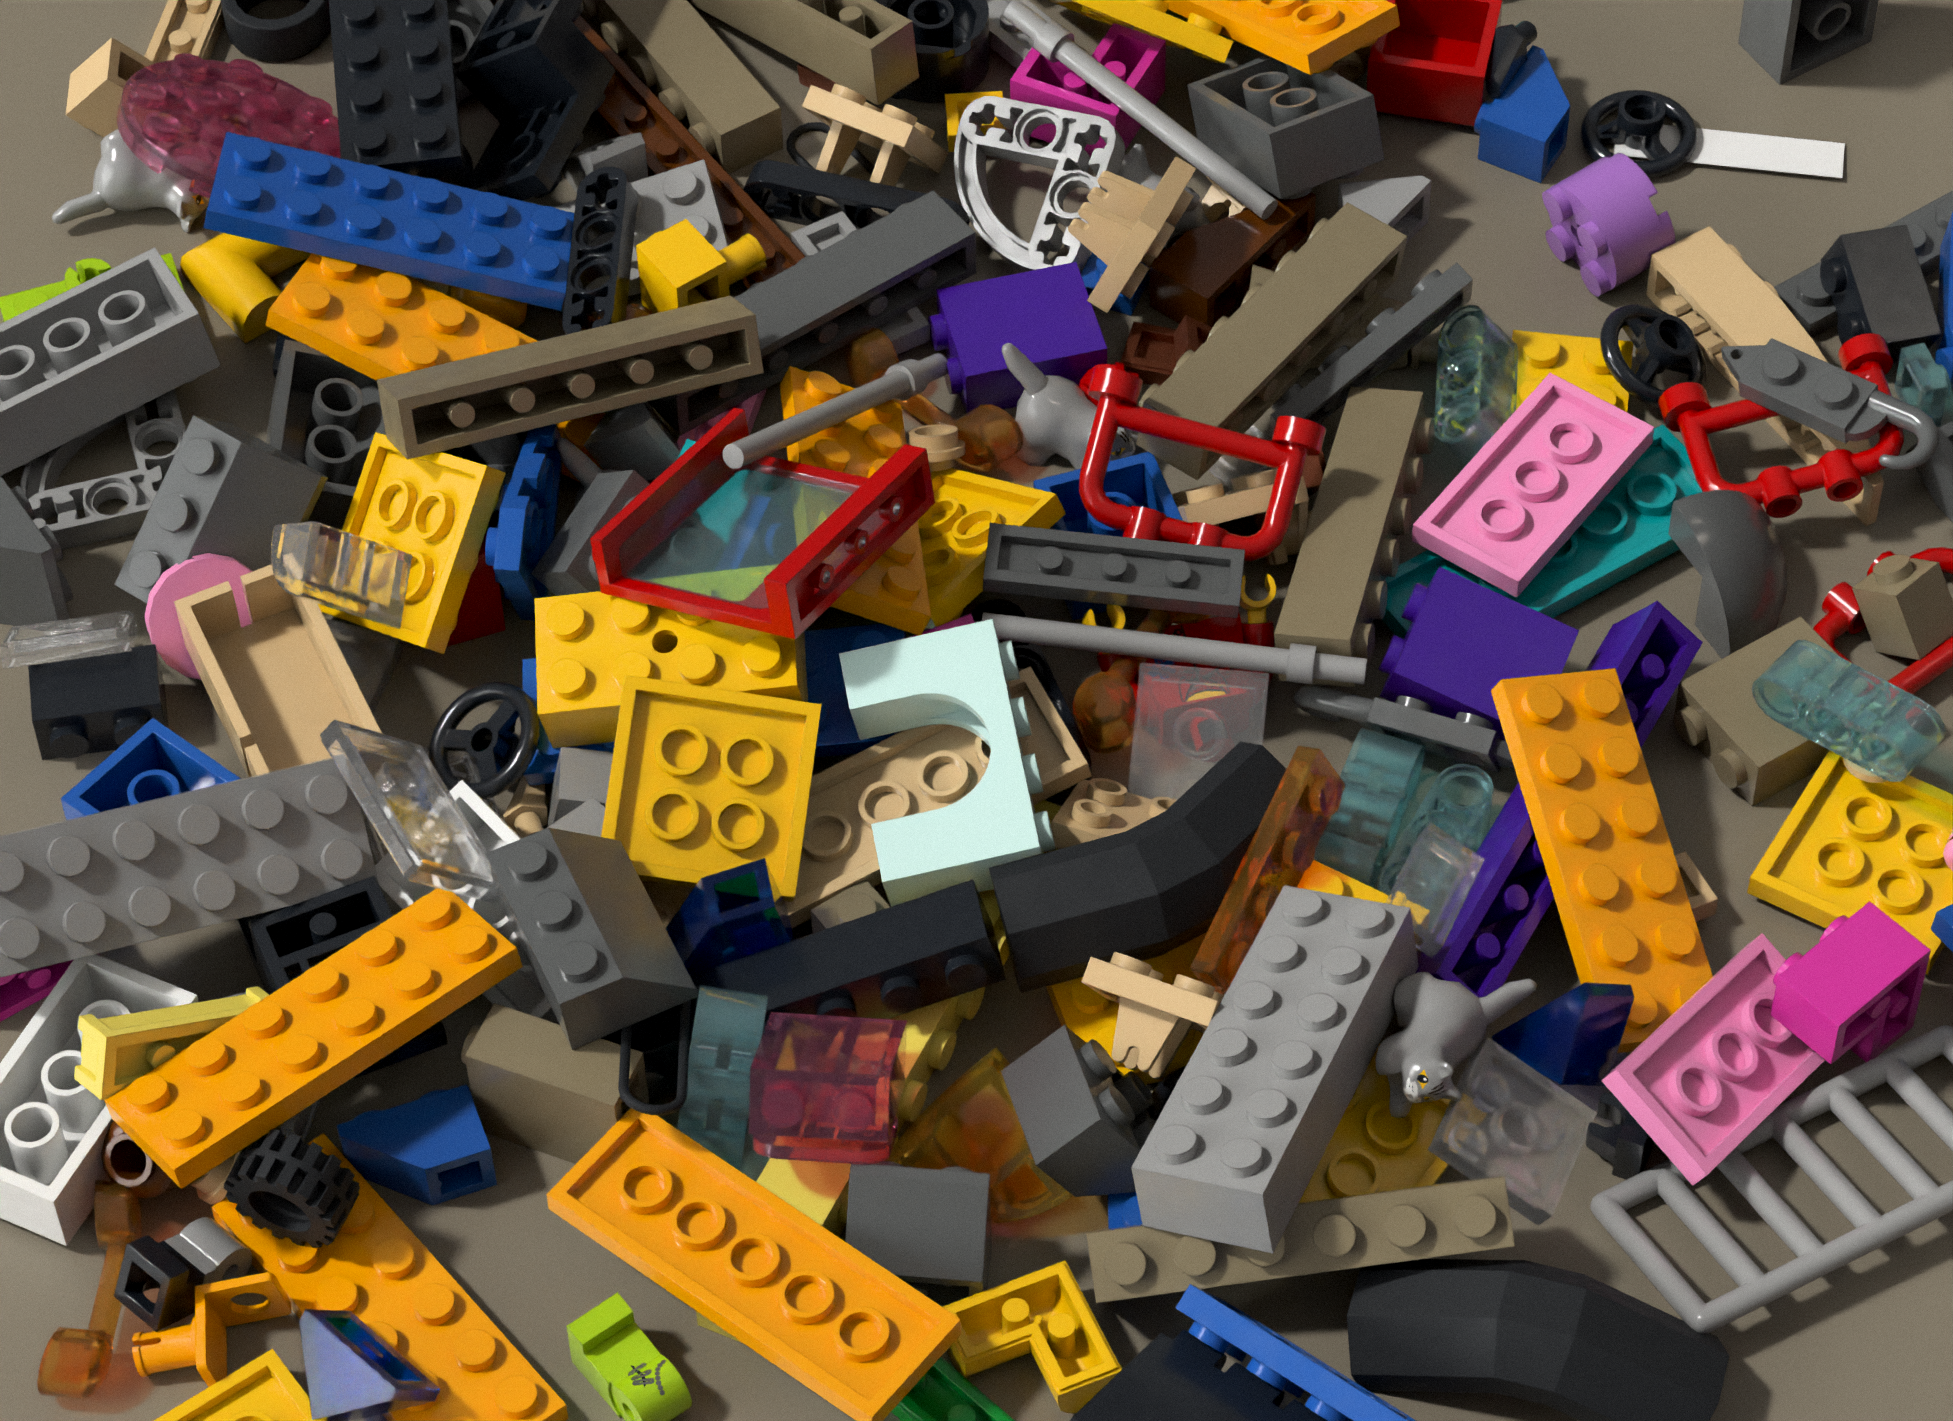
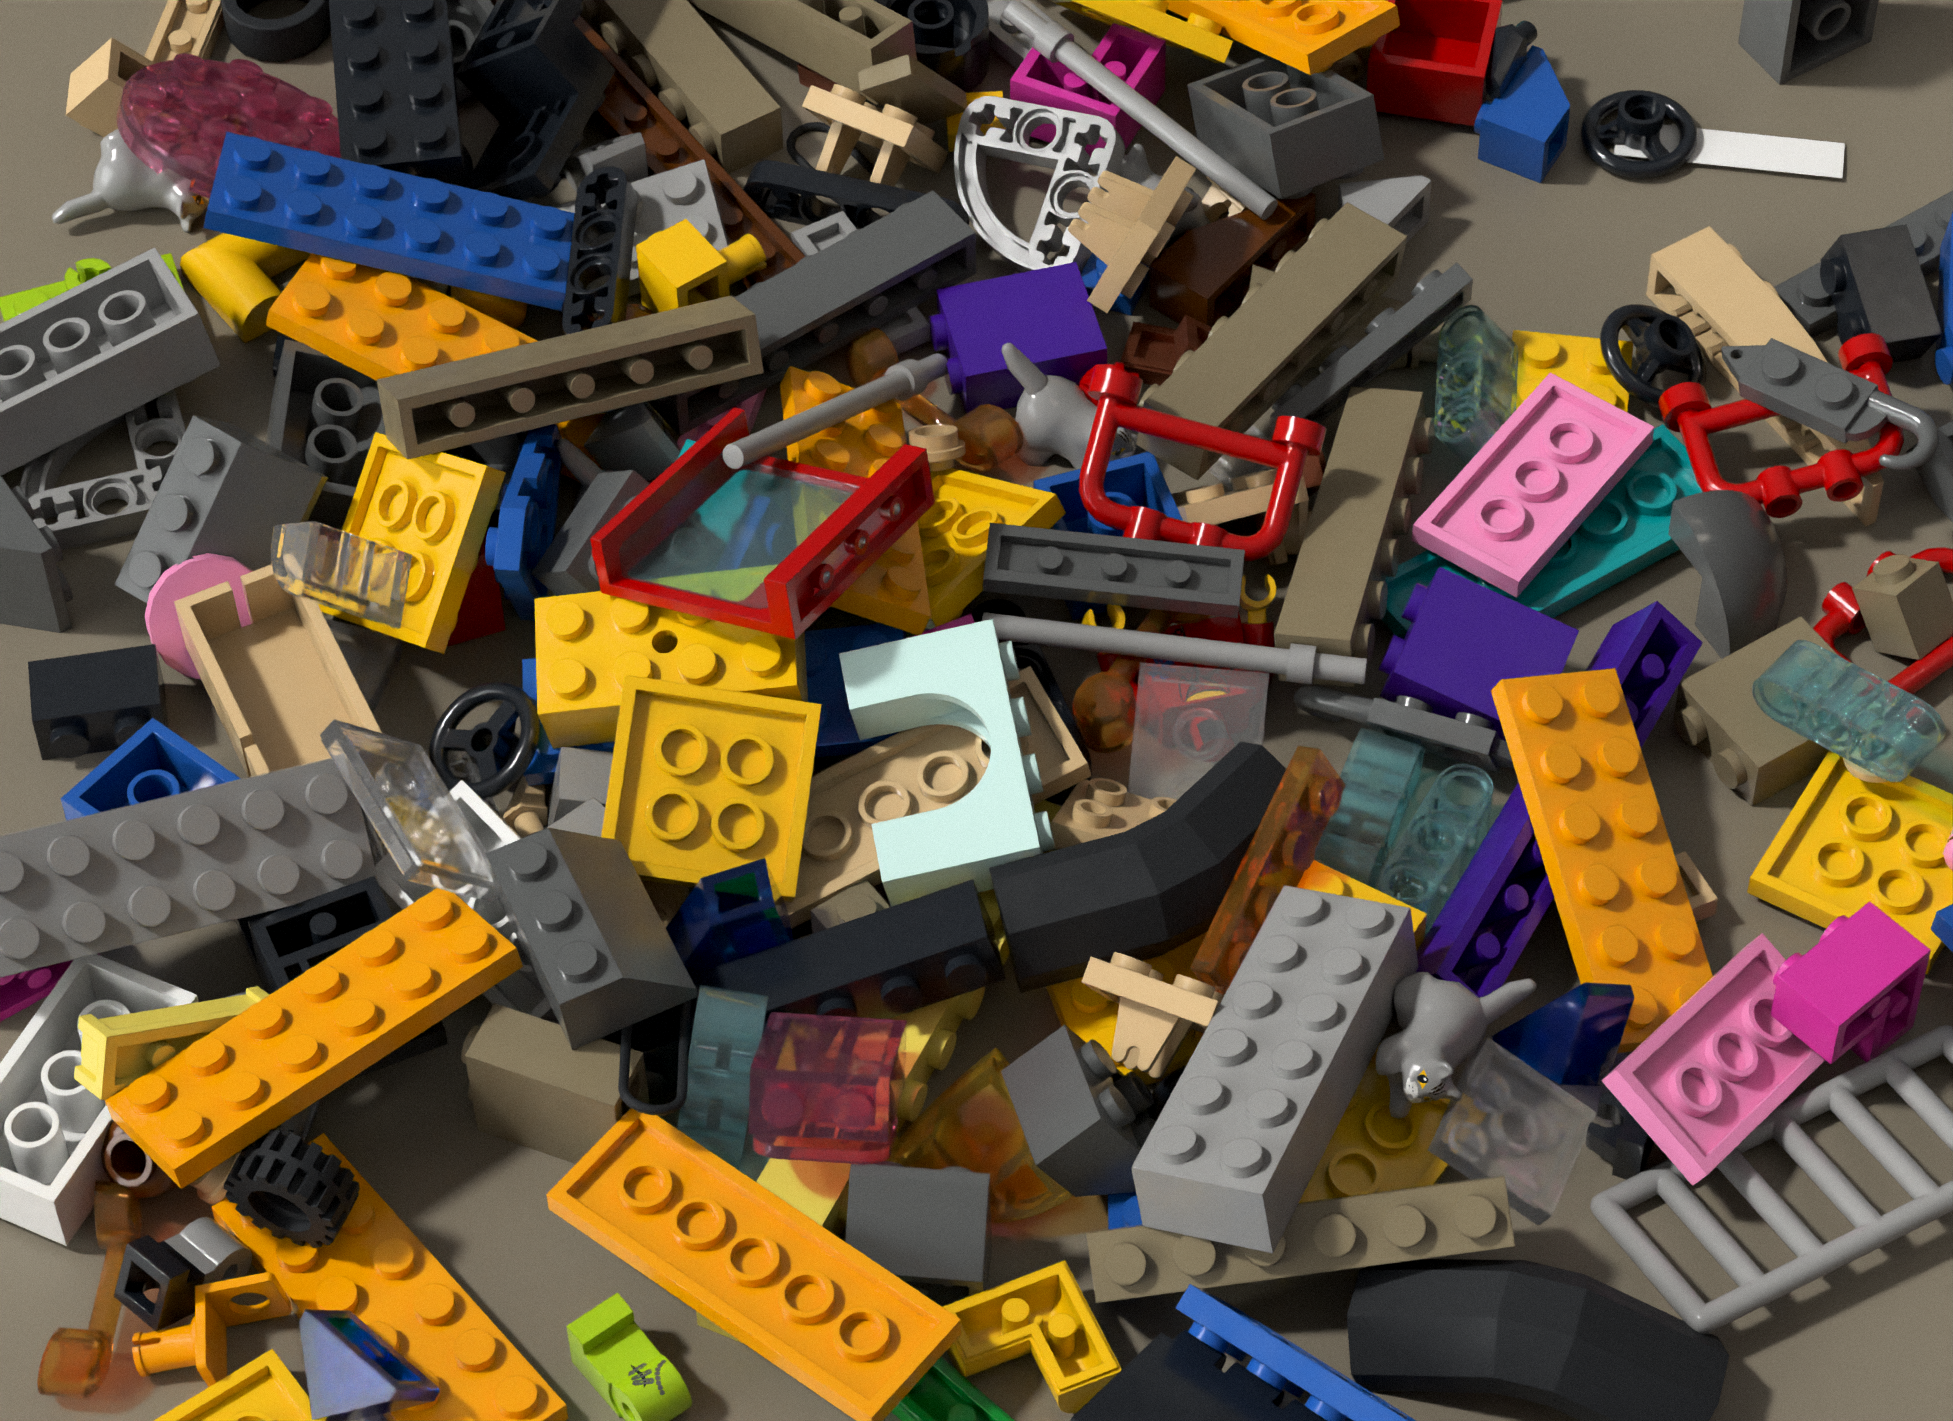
(69, 639): clear tile -> none
(423, 1147): blue slope -> none
(912, 88): none -> dark tan tile
(1435, 885): clear tile -> none
(1606, 222): medium lavender brick -> none
(1922, 381): clear light blue plate -> none

